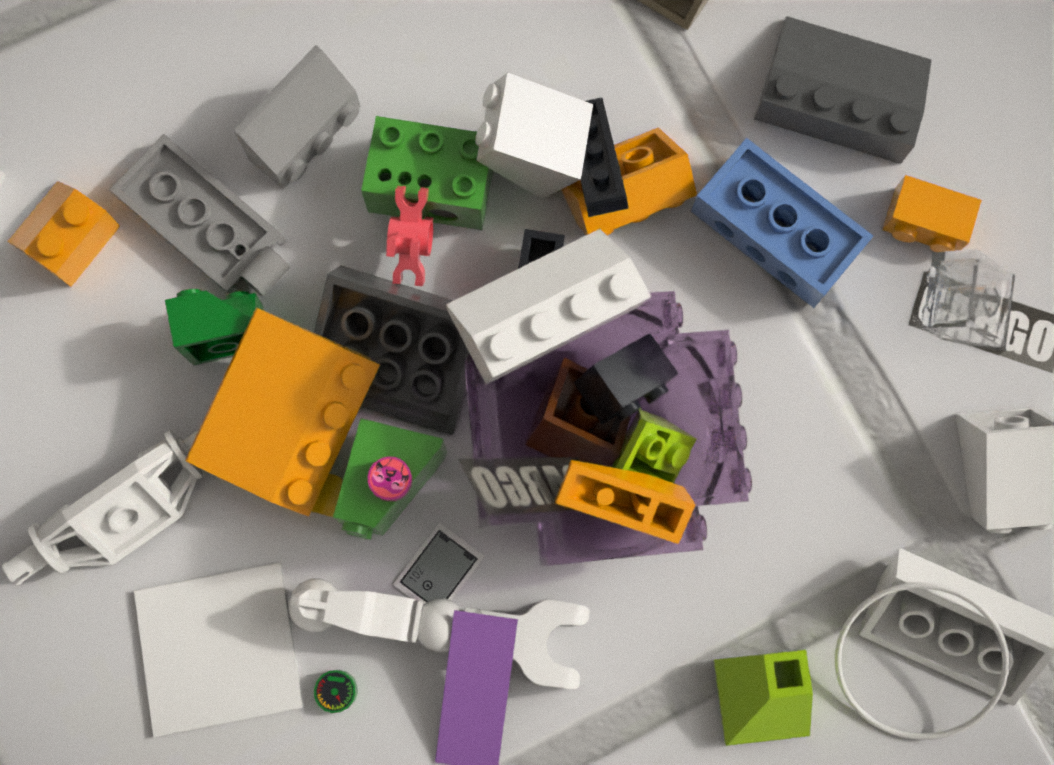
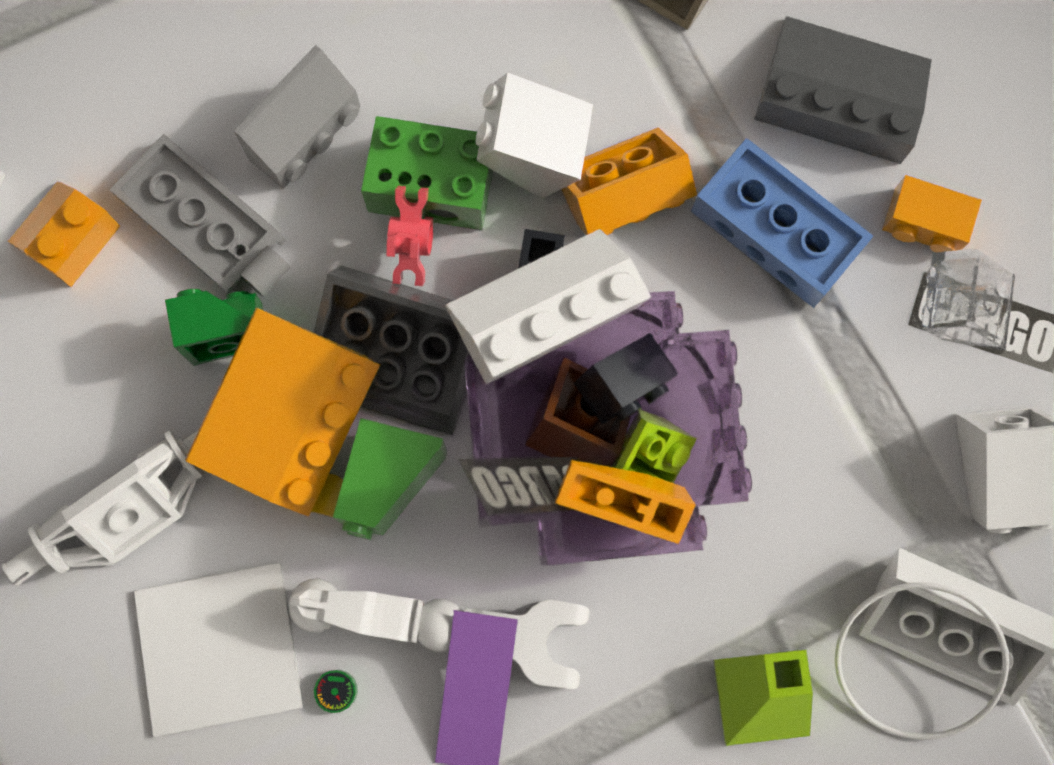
(390, 479): tile -> none
(439, 567): light grey sticker -> none
(601, 171): black tile -> none

